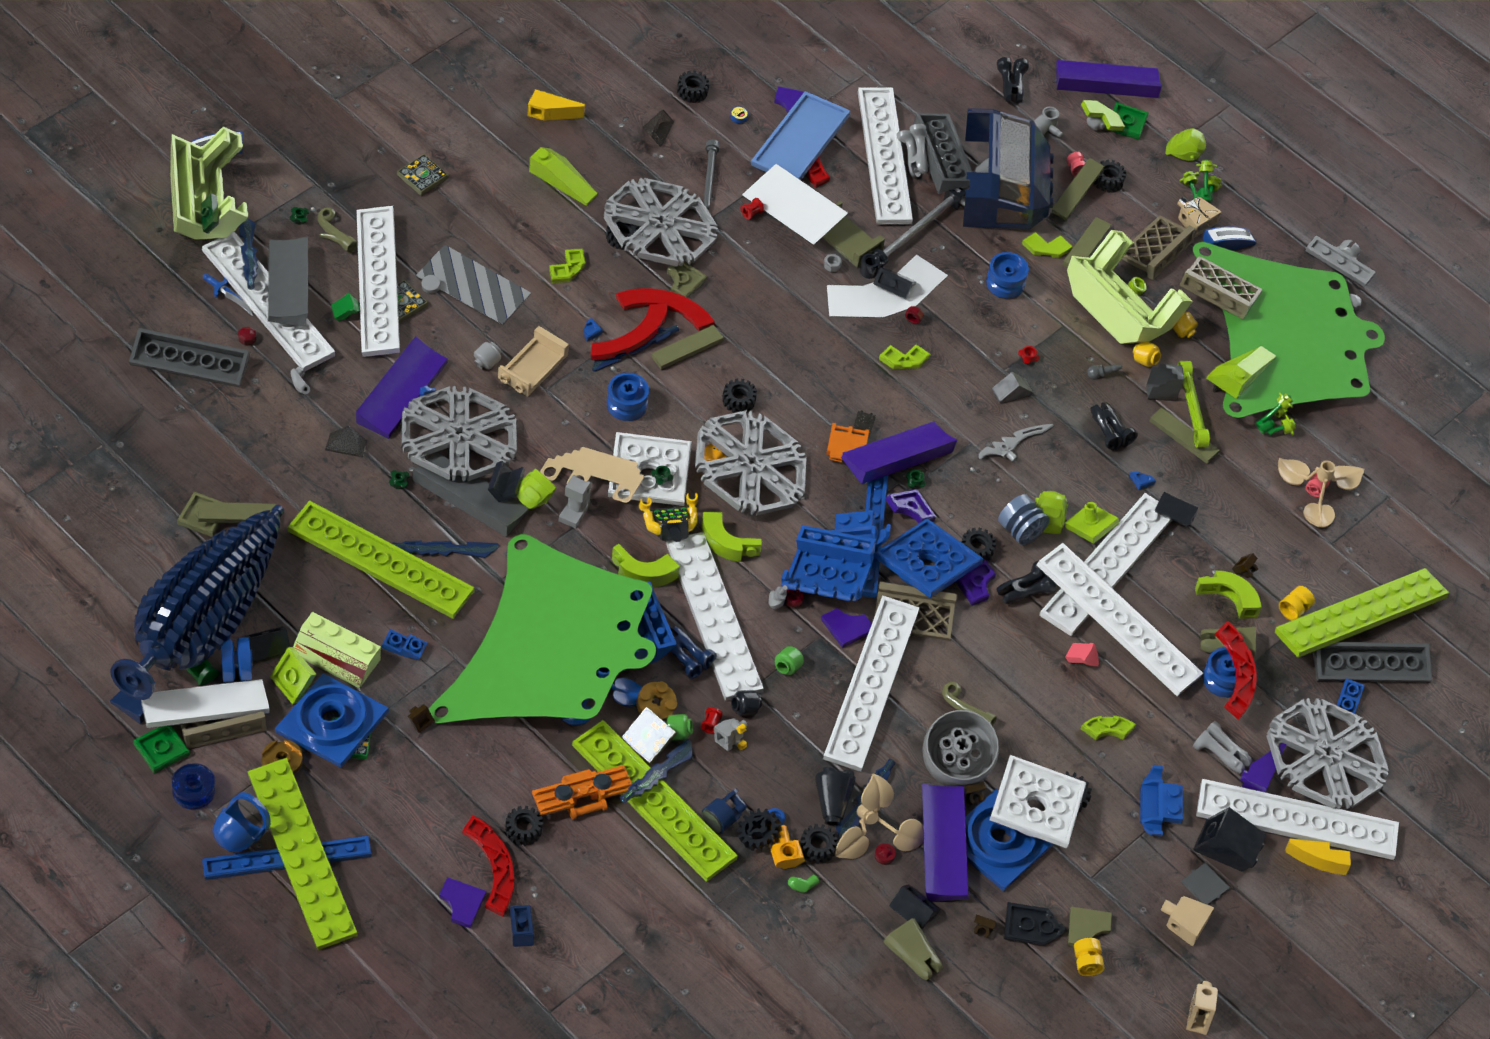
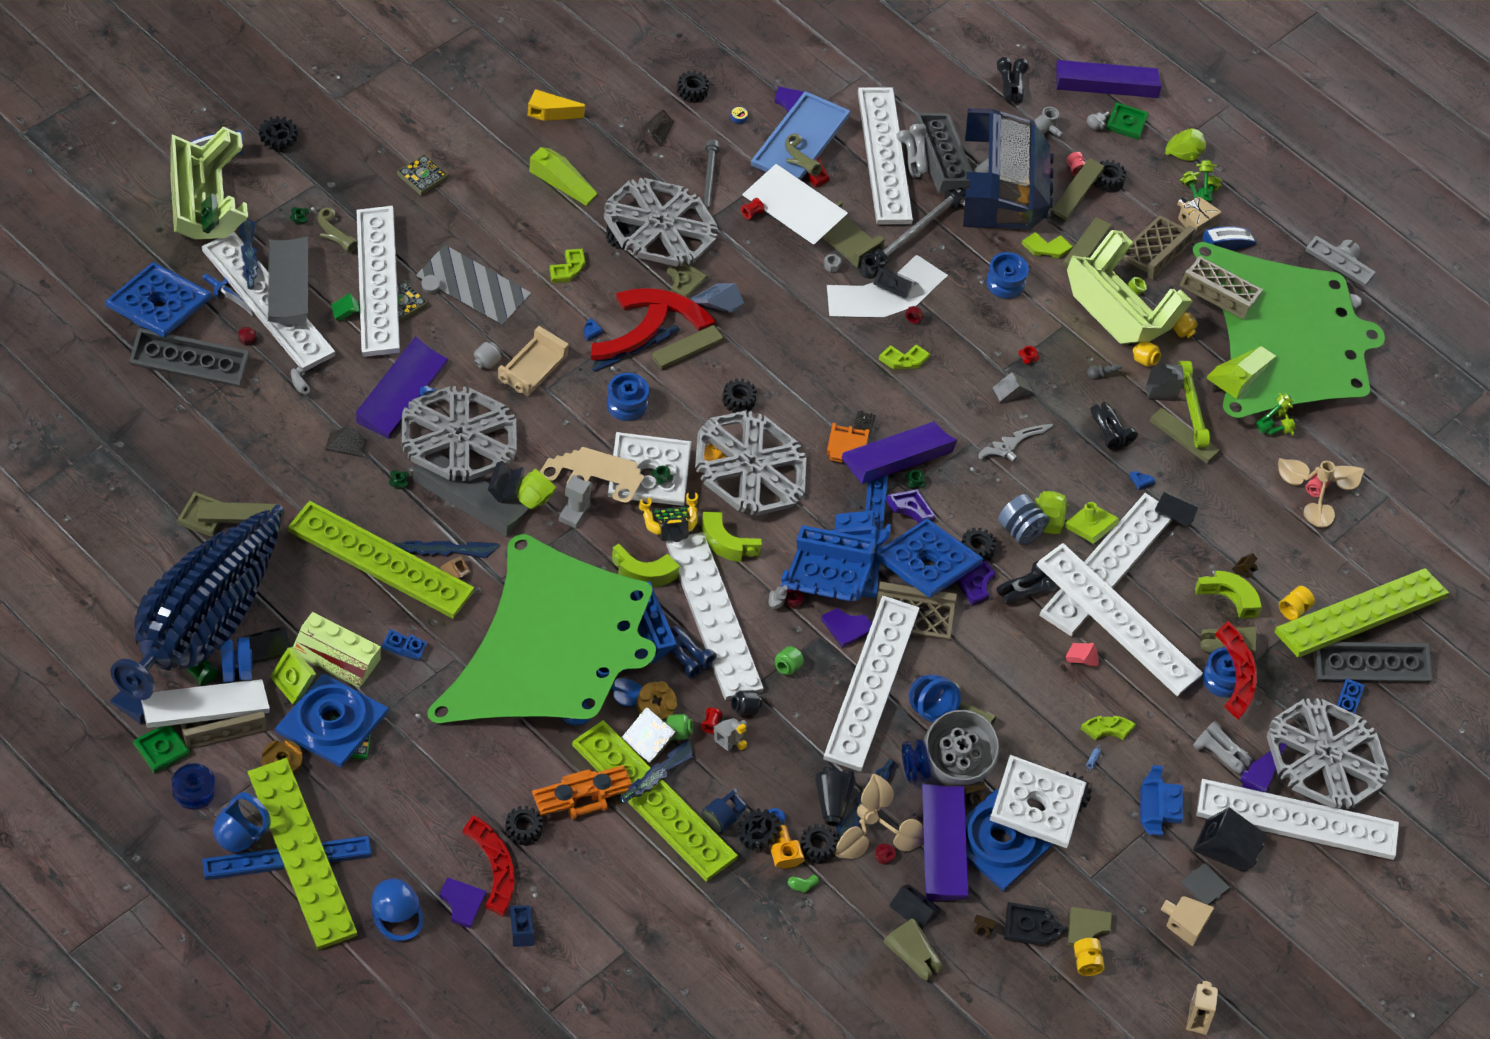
(157, 285): none -> blue piece
(278, 133): none -> black gear
(395, 902): none -> blue piece
(420, 717): dark brown tile -> none
(456, 567): none -> medium nougat slope
(720, 297): none -> sand blue slope
(801, 159): none -> olive plant
(915, 761): none -> clear blue wheel
(935, 691): none -> blue piece
(1093, 758): none -> light blue piece
(1109, 117): lime tile -> none
(1319, 855): yellow slope -> none

